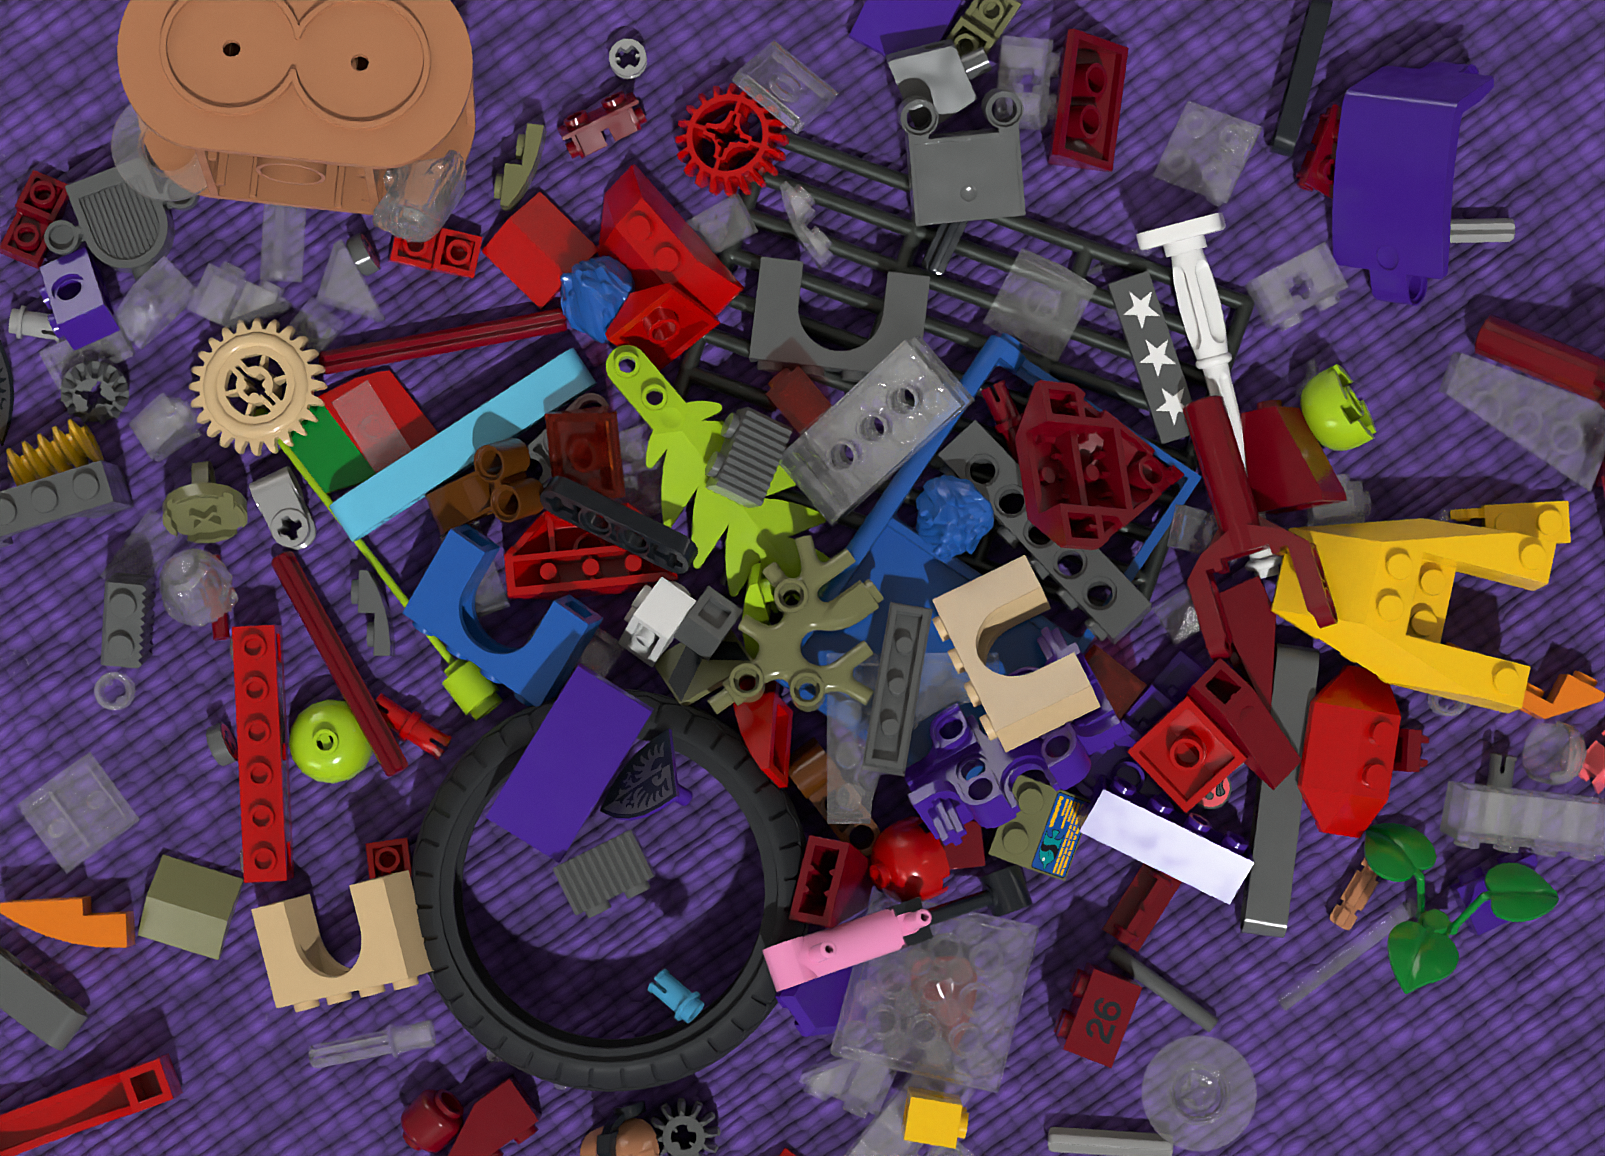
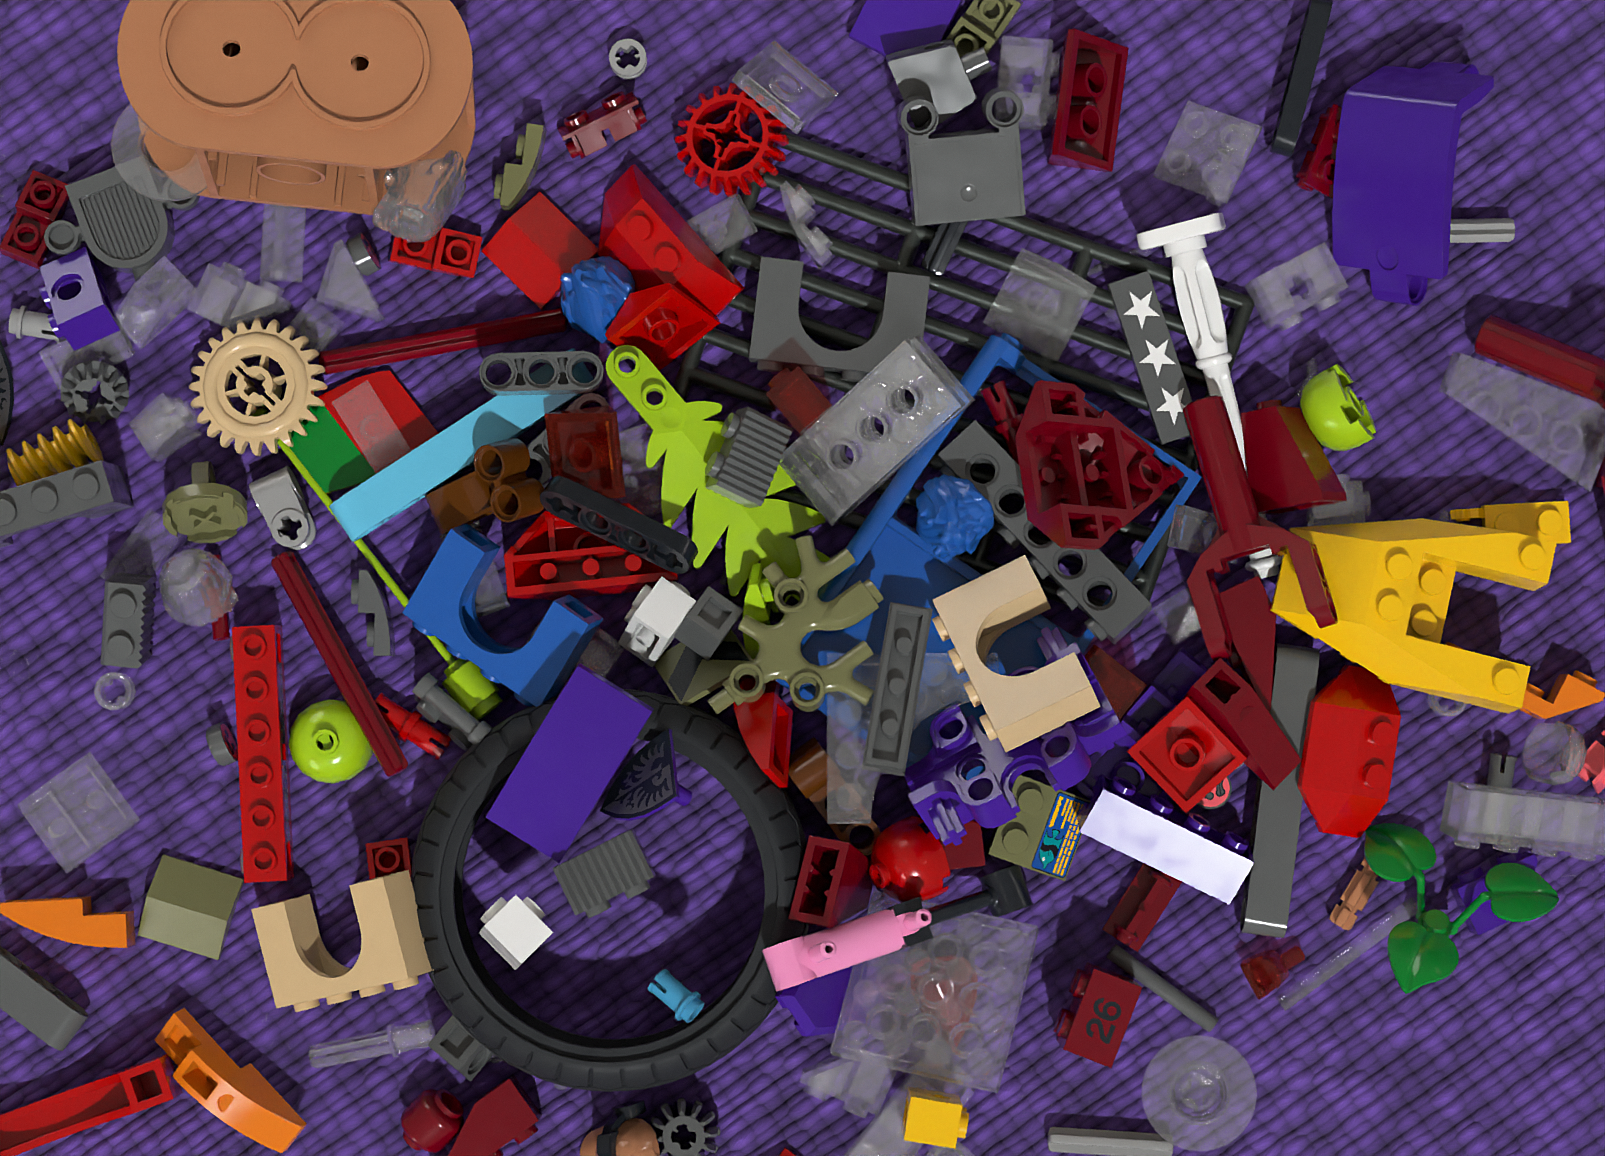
(229, 1092): none -> orange slope
(438, 705): none -> dark grey plate
(460, 1049): none -> dark grey brick
(514, 928): none -> white brick
(520, 367): none -> dark grey beam
(1269, 969): none -> clear red piece
(1409, 751): dark red tile -> none

